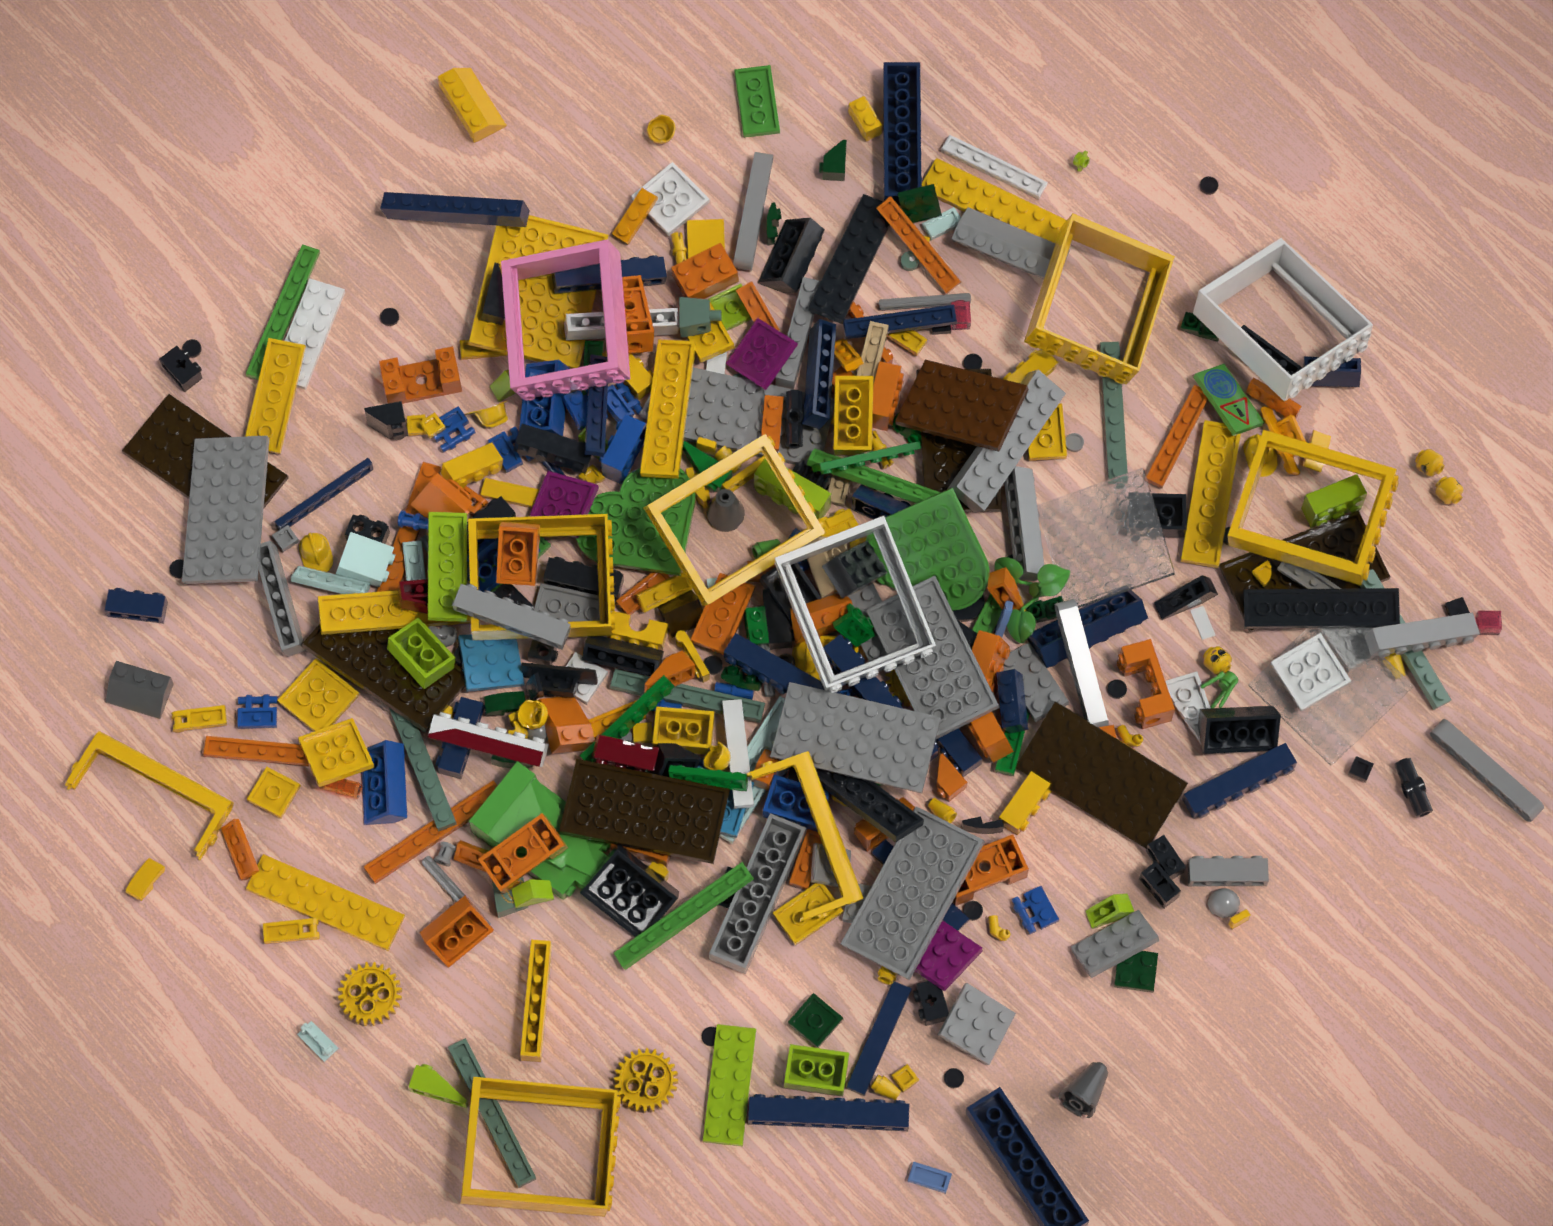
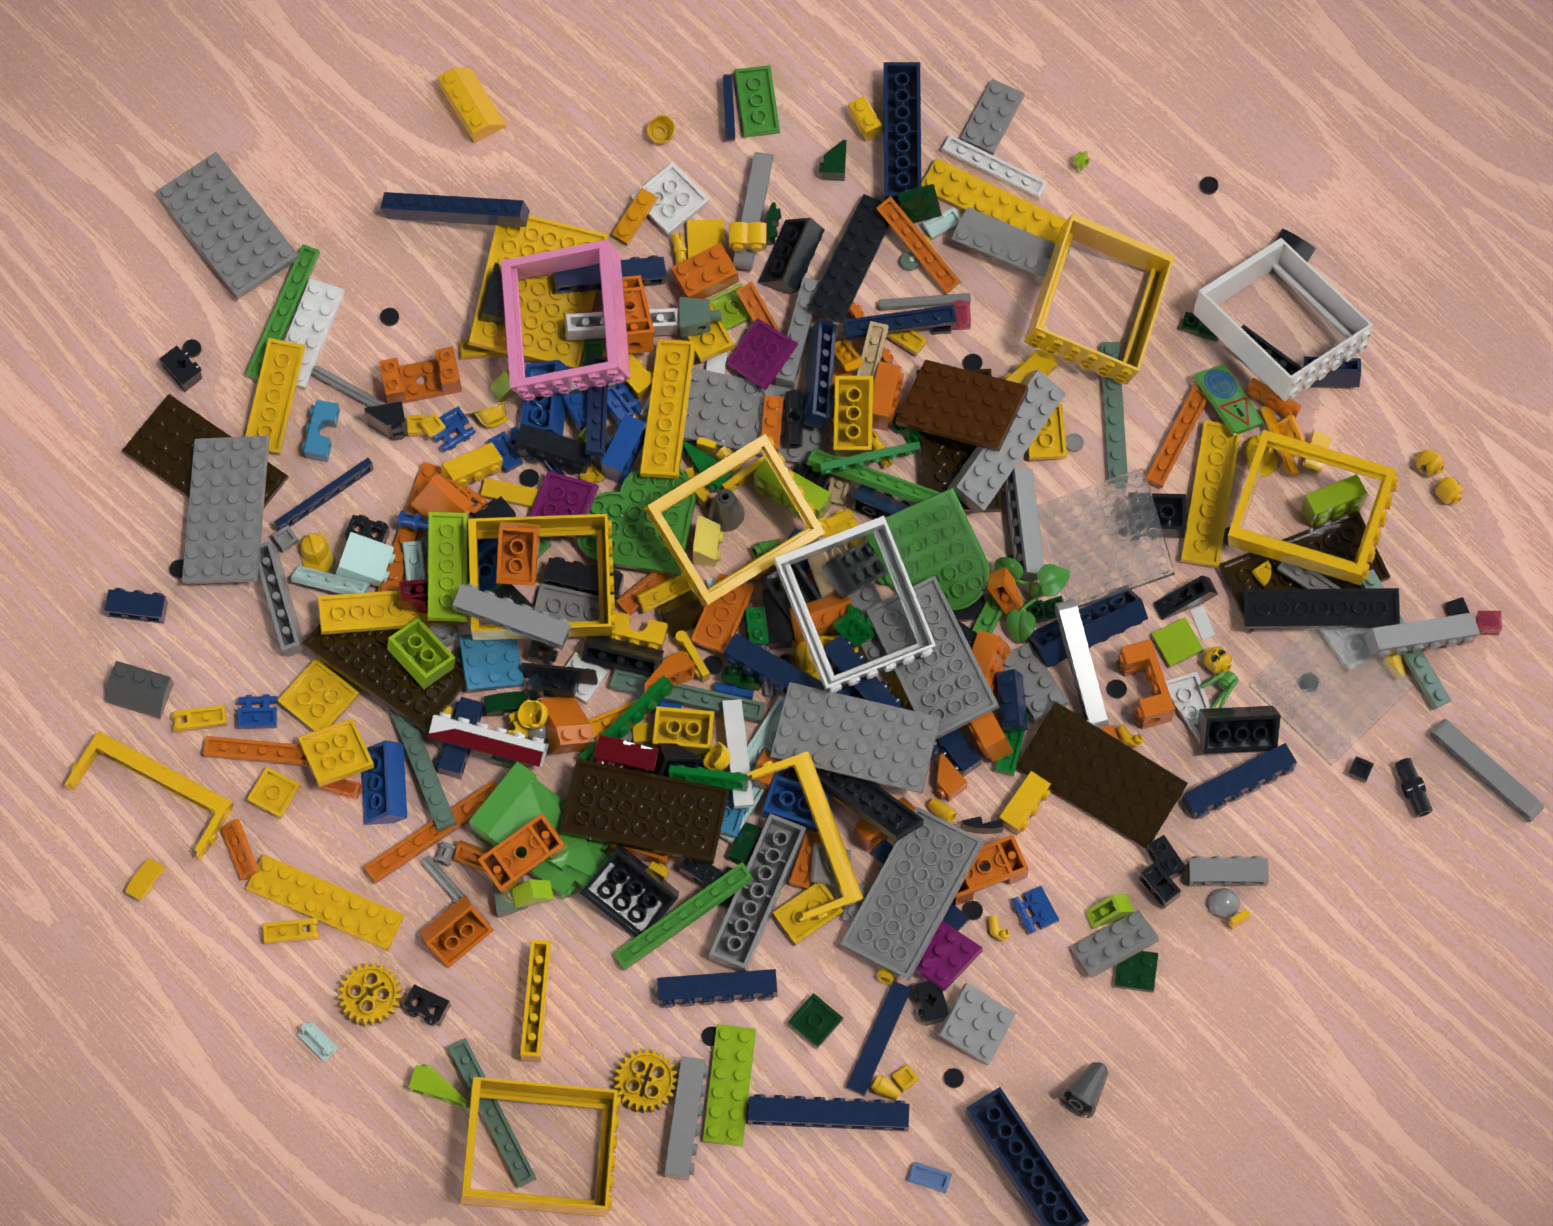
(227, 225): none -> light grey plate
(323, 415): none -> dark azure arch
(346, 387): none -> light grey axle
(430, 1001): none -> black brick
(529, 478): none -> black piece
(685, 1118): none -> light grey brick
(700, 872): none -> black brick
(706, 542): none -> light yellow slope
(717, 987): none -> dark blue brick
(729, 107): none -> dark blue beam
(745, 843): none -> dark green slope
(747, 236): none -> yellow brick
(816, 1070): lime brick -> none
(992, 116): none -> light grey plate
(1004, 618): medium blue tile -> none
(1177, 642): none -> lime tile
(1301, 246): none -> black slope
(1310, 672): white plate -> none

